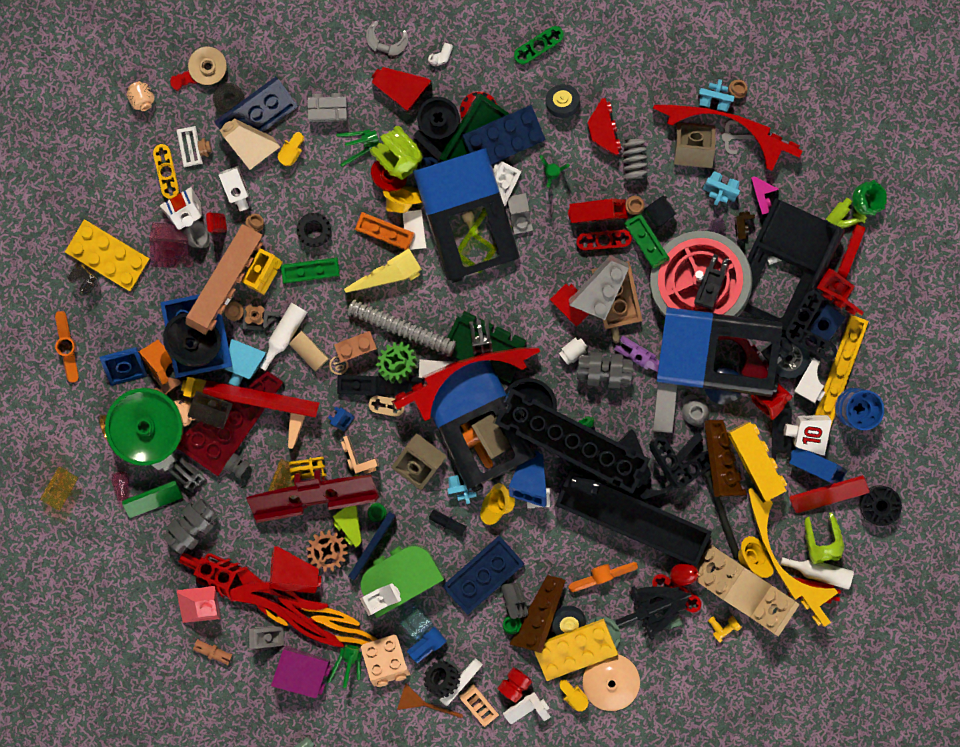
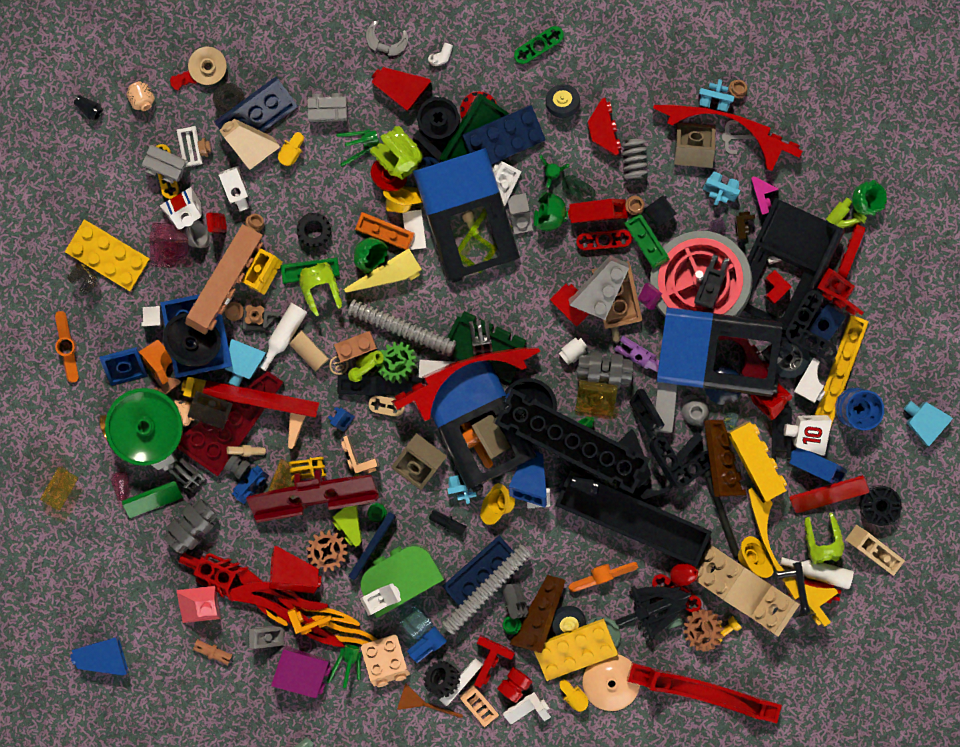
(88, 107): none -> black cone
(101, 656): none -> blue slope
(152, 316): none -> white panel
(164, 163): none -> light grey brick
(246, 450): none -> tan bar
(256, 478): none -> blue hinge
(297, 619): none -> light orange bracket
(318, 275): none -> lime piece
(366, 363): none -> lime plant
(369, 254): none -> green hair
(486, 589): none -> light grey piece
(491, 659): none -> red bracket
(551, 212): none -> green cylinder
(575, 192): none -> clear green beam
(596, 398): none -> clear yellow tile
(646, 413): none -> black hinge
(649, 296): none -> magenta plate
(681, 685): none -> red slope
(706, 628): none -> nougat gear
(731, 419): none -> clear light blue hinge
(779, 285): none -> red piece
(799, 576): none -> black piece
(875, 550): none -> tan slope
(926, 421): none -> medium azure torso

